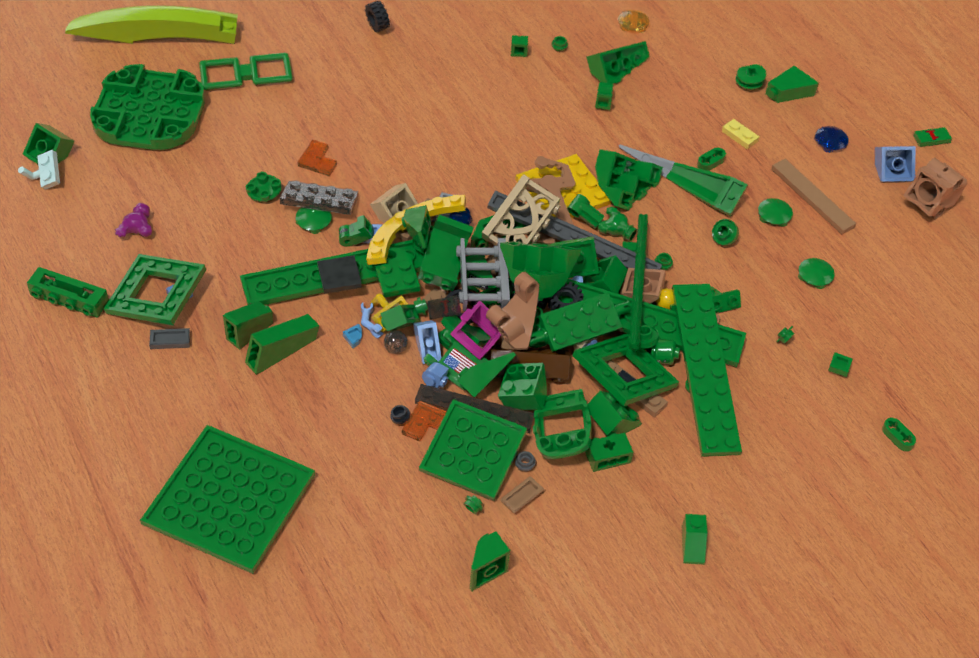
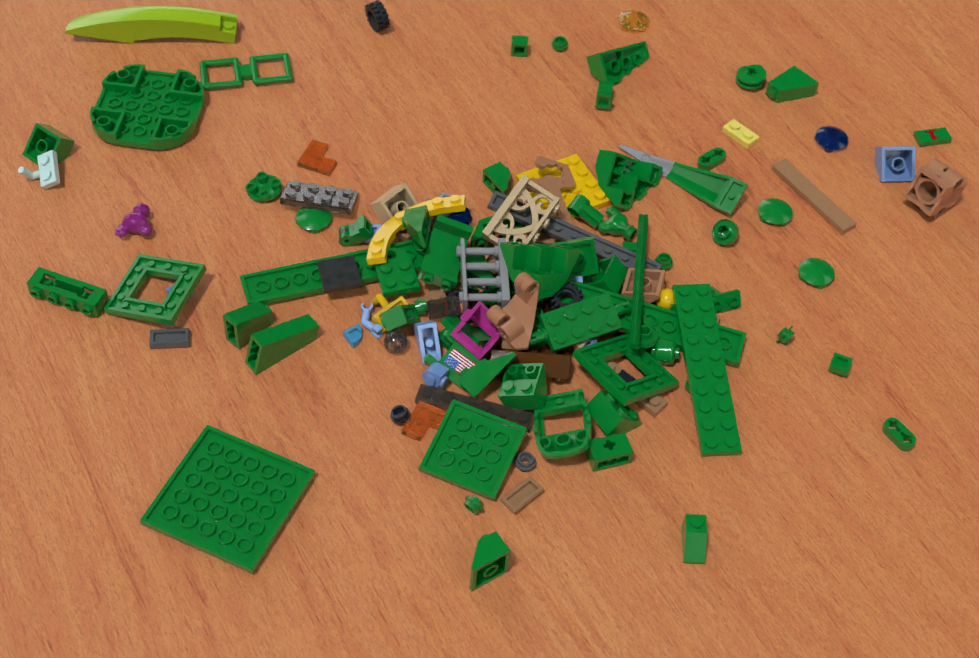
(497, 178): none -> green slope

